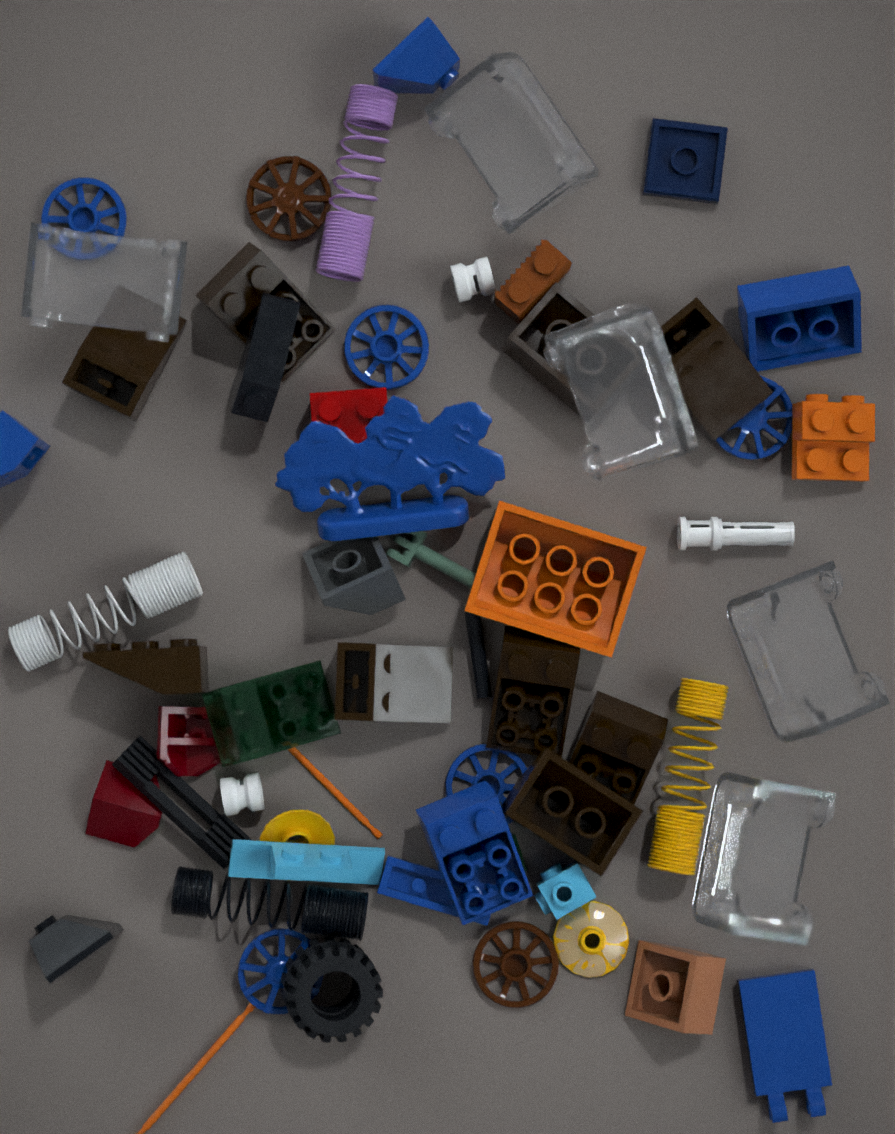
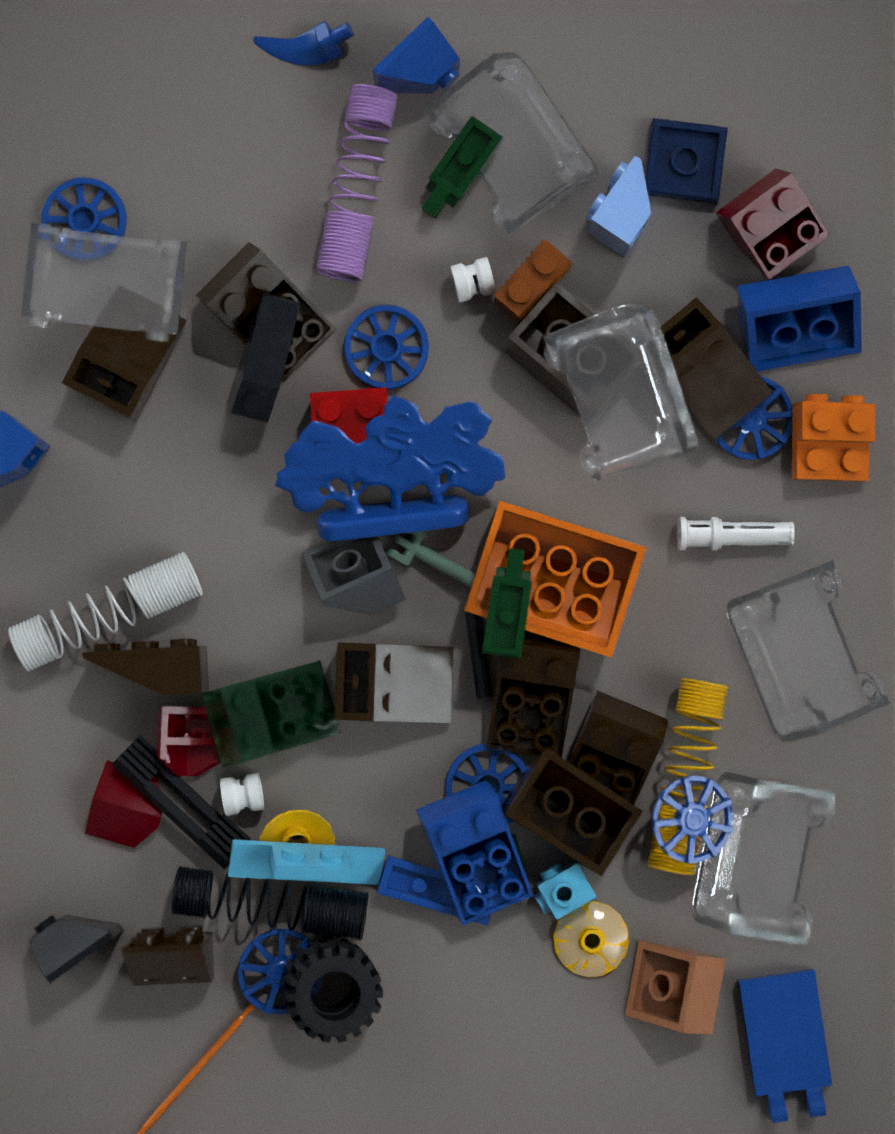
(170, 958): none -> dark brown slope
(288, 197): reddish brown wheel -> none
(311, 47): none -> blue bar
(334, 791): orange piece -> none
(460, 165): none -> dark green hinge
(508, 608): none -> dark green hinge
(515, 964): reddish brown wheel -> none
(624, 212): none -> light blue slope
(693, 819): none -> wheel
(773, 222): none -> slope

